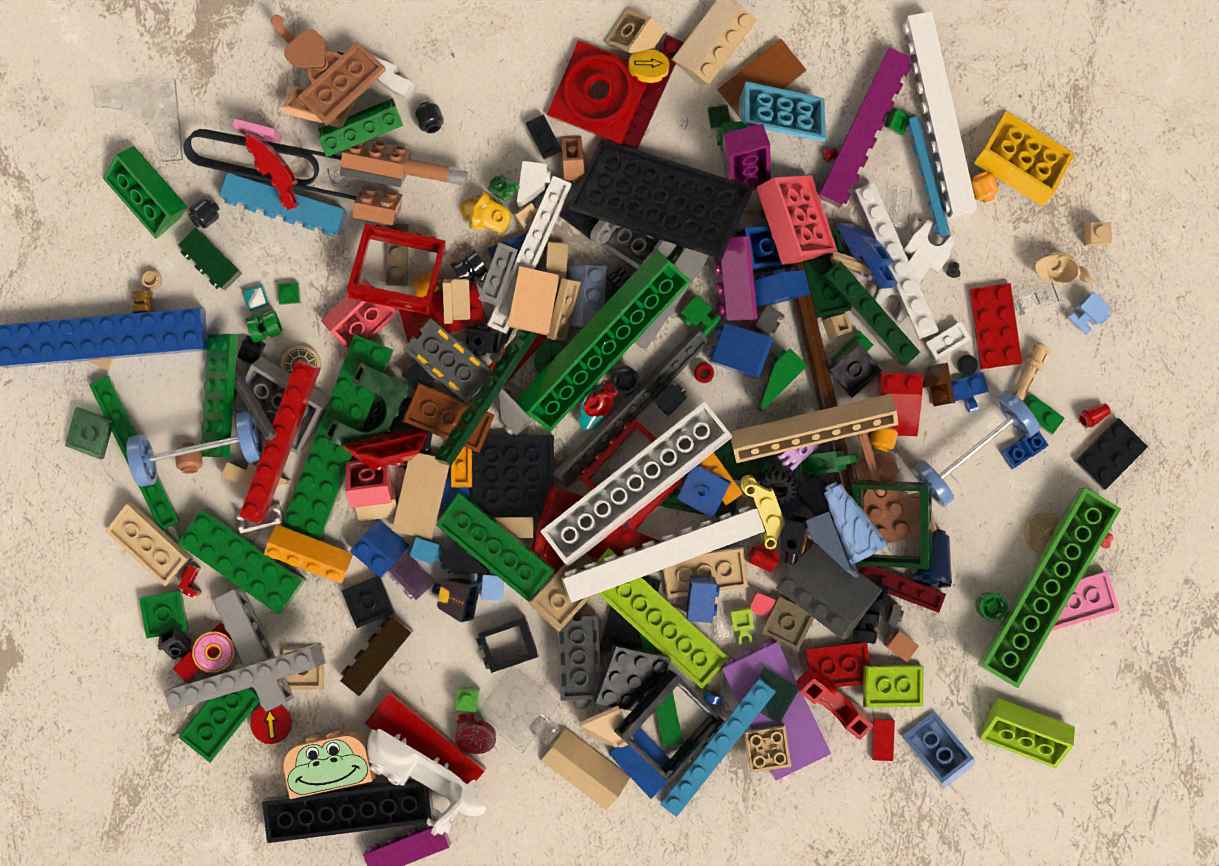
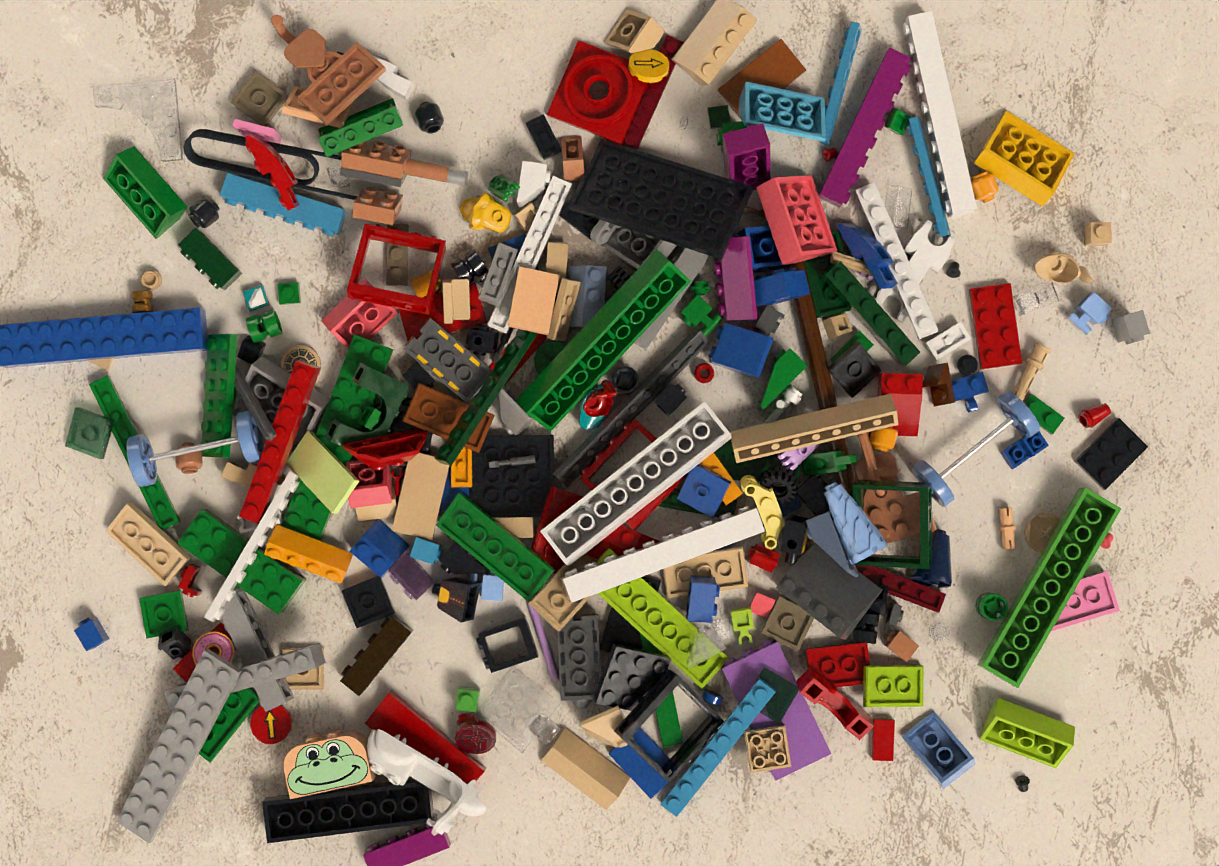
(91, 633): none -> blue brick
(178, 745): none -> light grey plate
(248, 554): none -> white plate
(260, 99): none -> dark tan plate
(322, 472): none -> yellowish green tile
(369, 417): none -> green plate
(397, 481): none -> red hand
(513, 461): none -> dark grey piece
(544, 644): none -> lavender bar
(700, 288): none -> green plate
(704, 645): none -> clear slope
(791, 395): none -> white piece
(841, 77): none -> dark azure plate
(1007, 528): none -> light nougat pin
(1022, 782): none -> black piece
(1131, 327): none -> light grey brick

